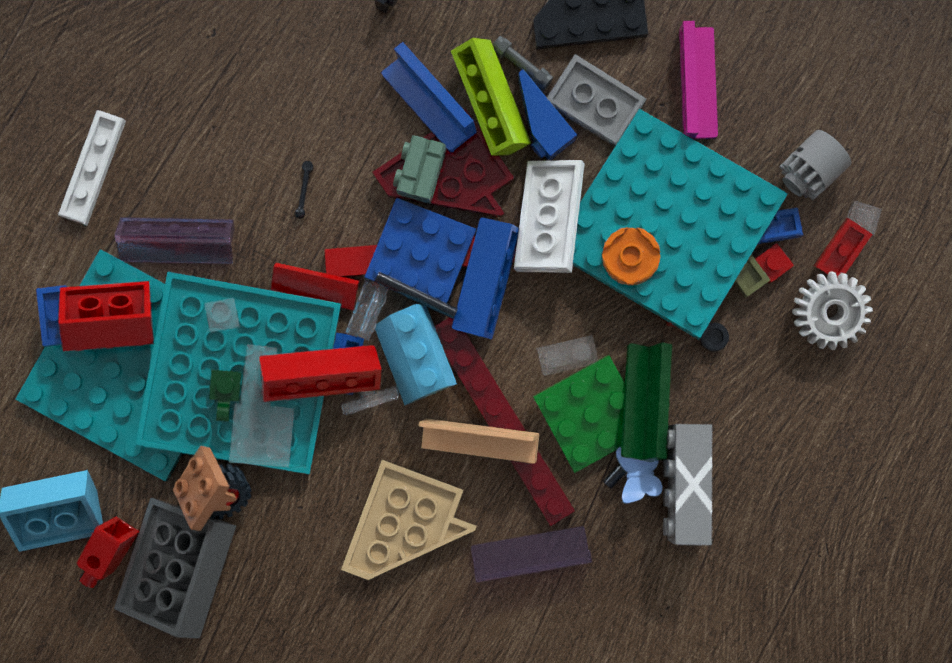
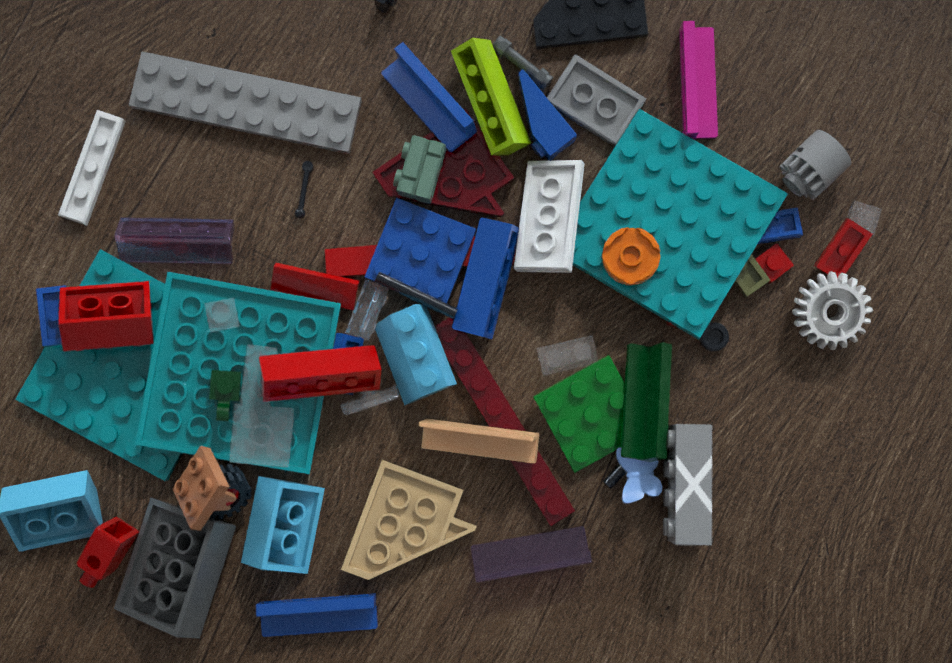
(245, 102): none -> light grey plate
(282, 525): none -> medium azure slope
(318, 615): none -> blue panel

